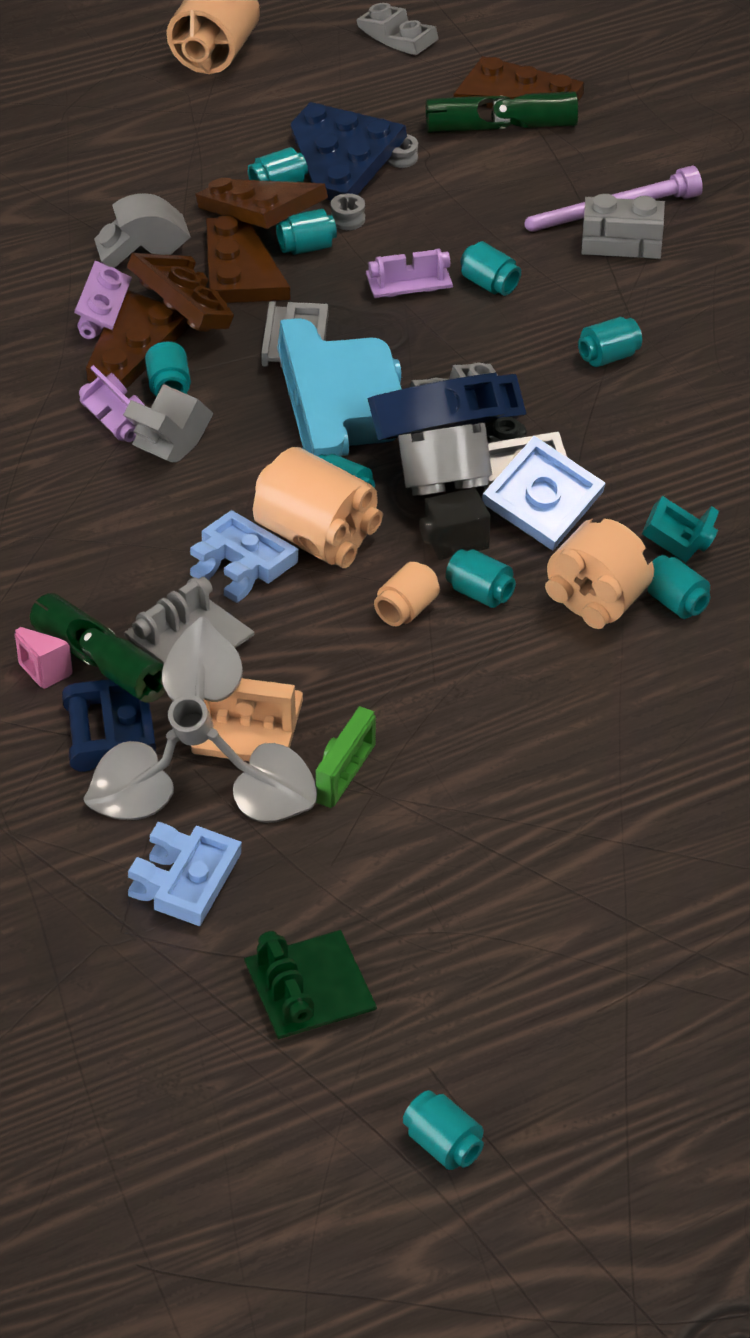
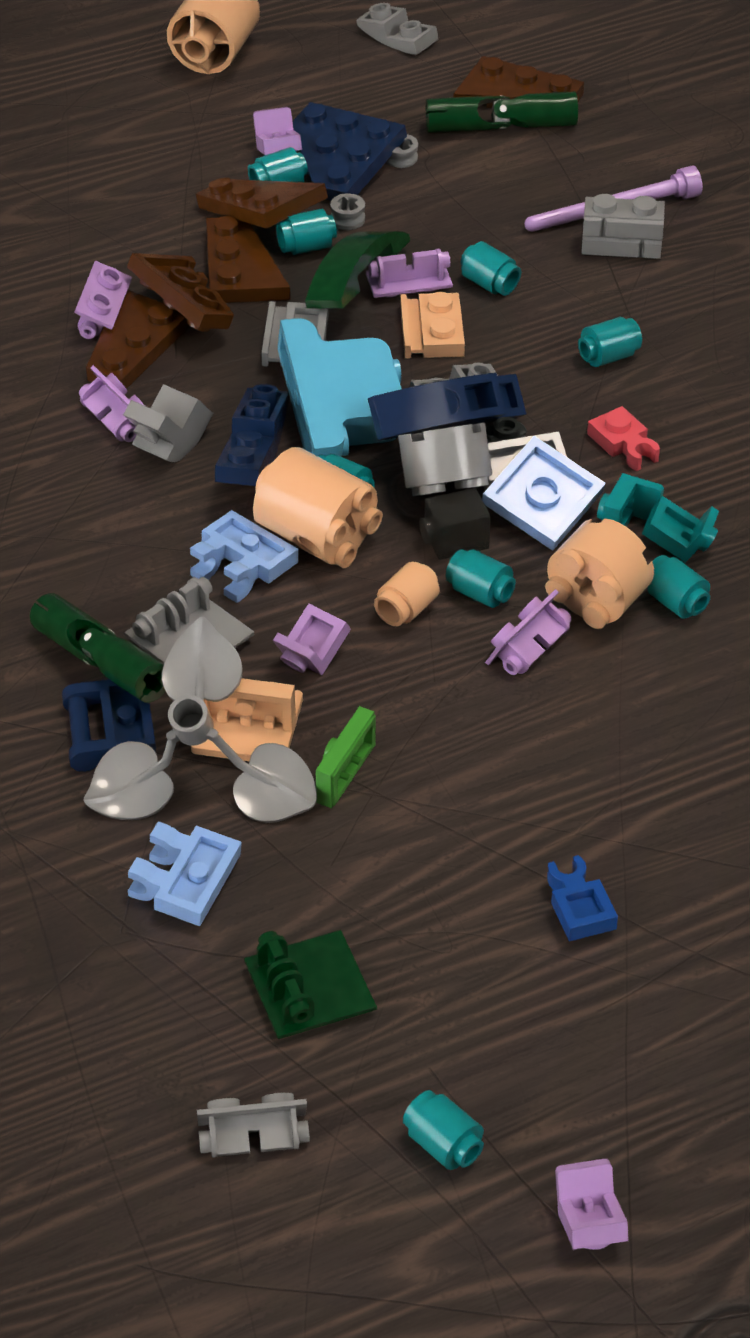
(43, 656): bright pink slope -> none
(143, 222): light grey brick -> none
(168, 366): teal brick -> none
(254, 436): none -> dark blue slope
(272, 1118): none -> light grey hinge
(275, 130): none -> lavender bracket
(312, 640): none -> lavender bracket
(336, 276): none -> dark green slope
(432, 325): none -> light nougat plate
(517, 644): none -> lavender hinge
(579, 904): none -> blue plate
(589, 1205): none -> lavender bracket
(622, 433): none -> coral plate
(628, 499): none -> teal bracket

